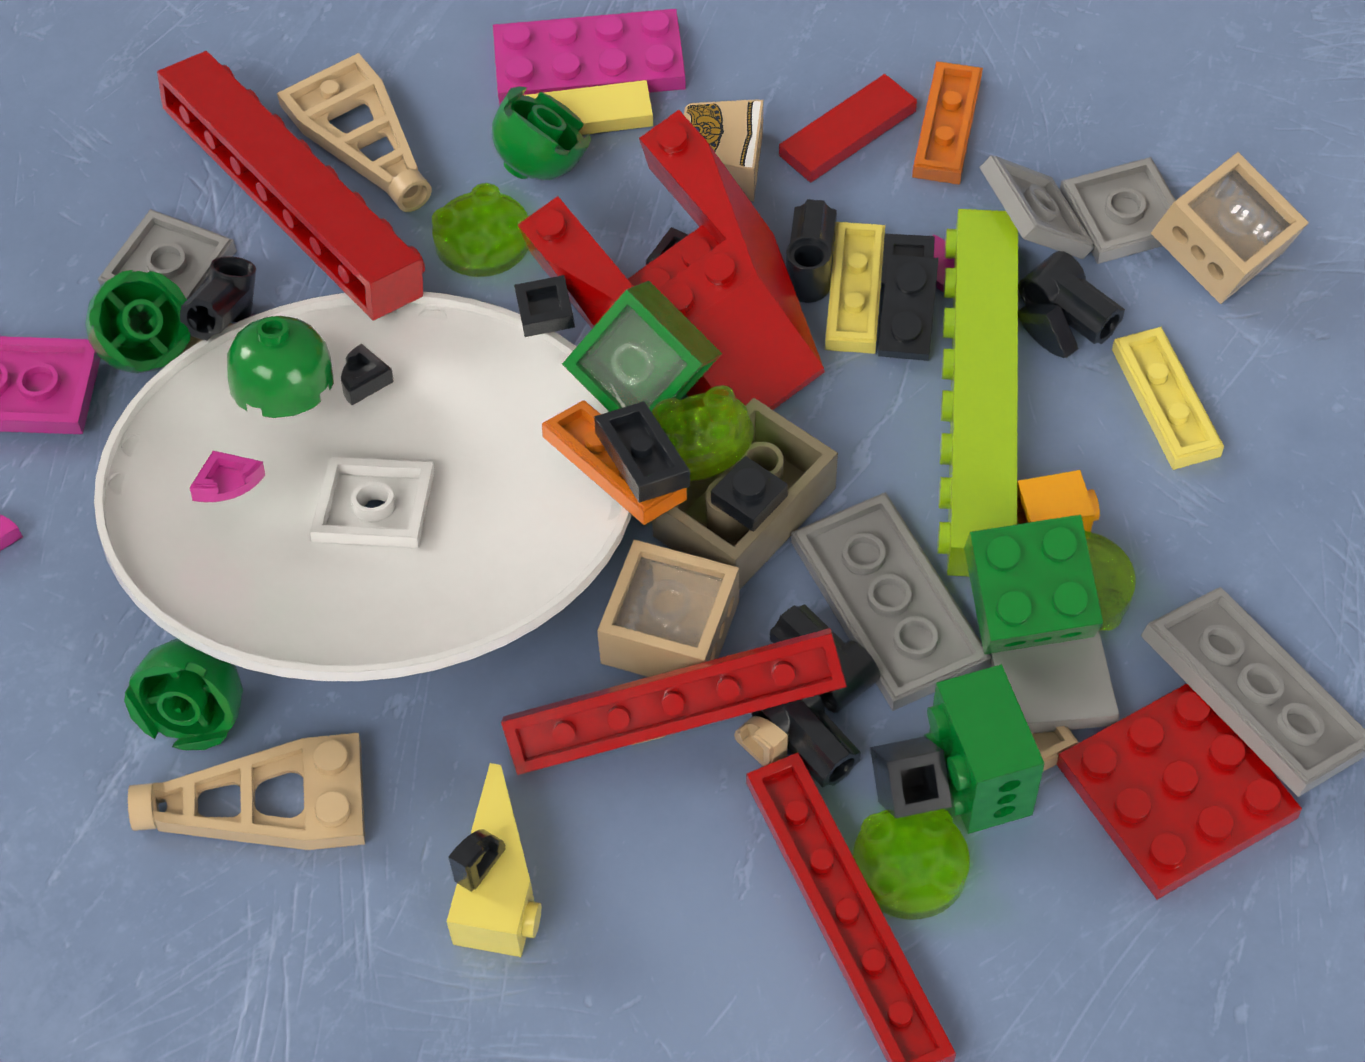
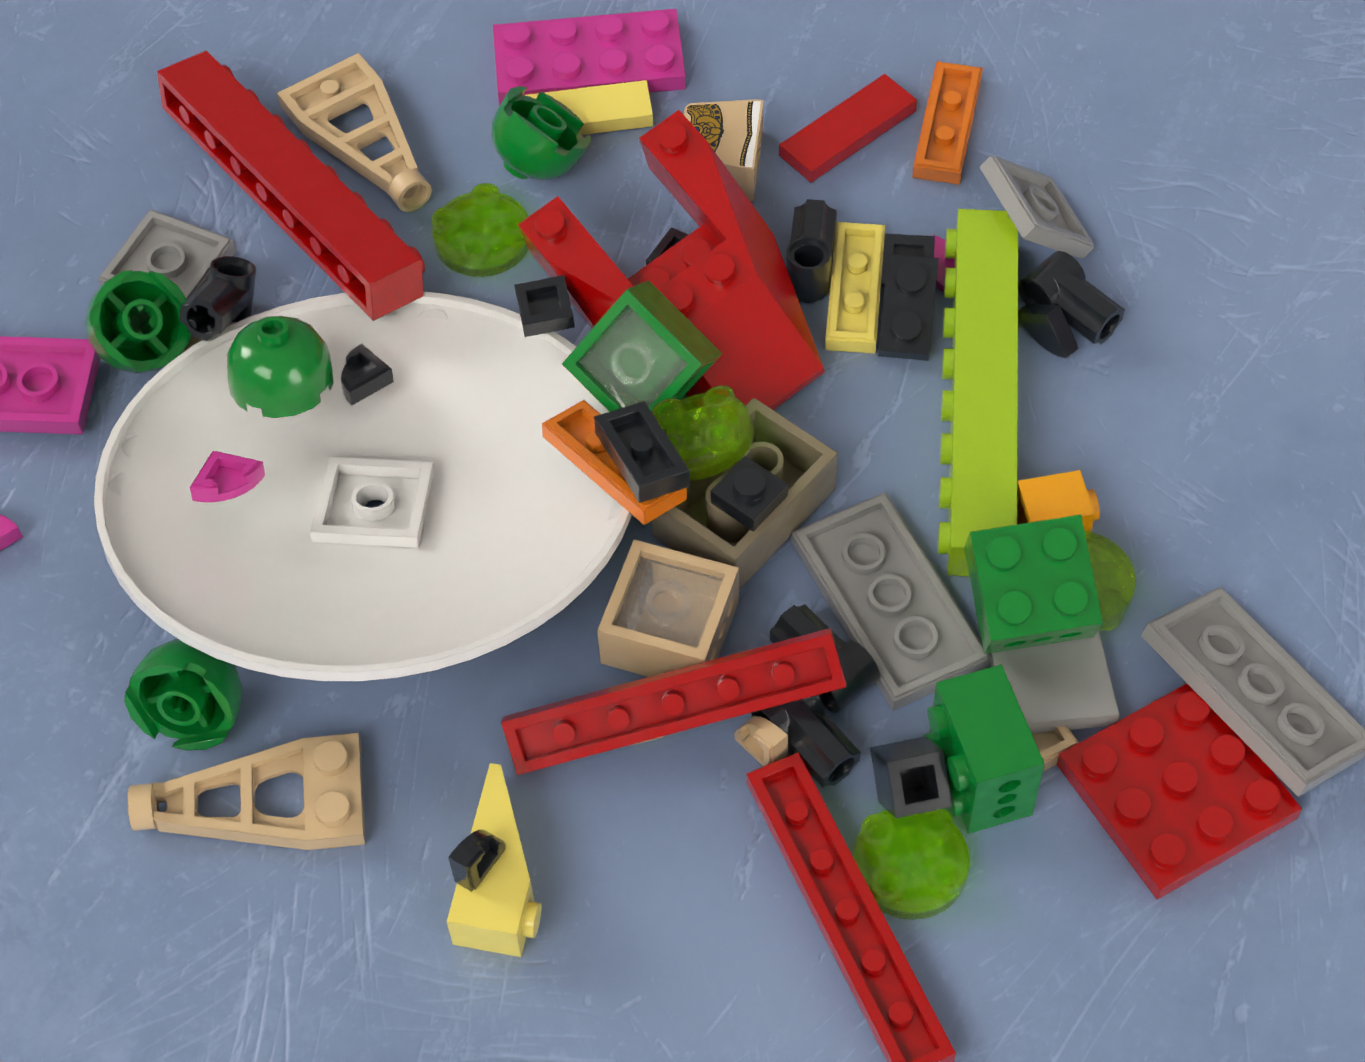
(1120, 207): light grey tile -> none
(1167, 398): light yellow tile -> none
(1229, 227): tan piece -> none

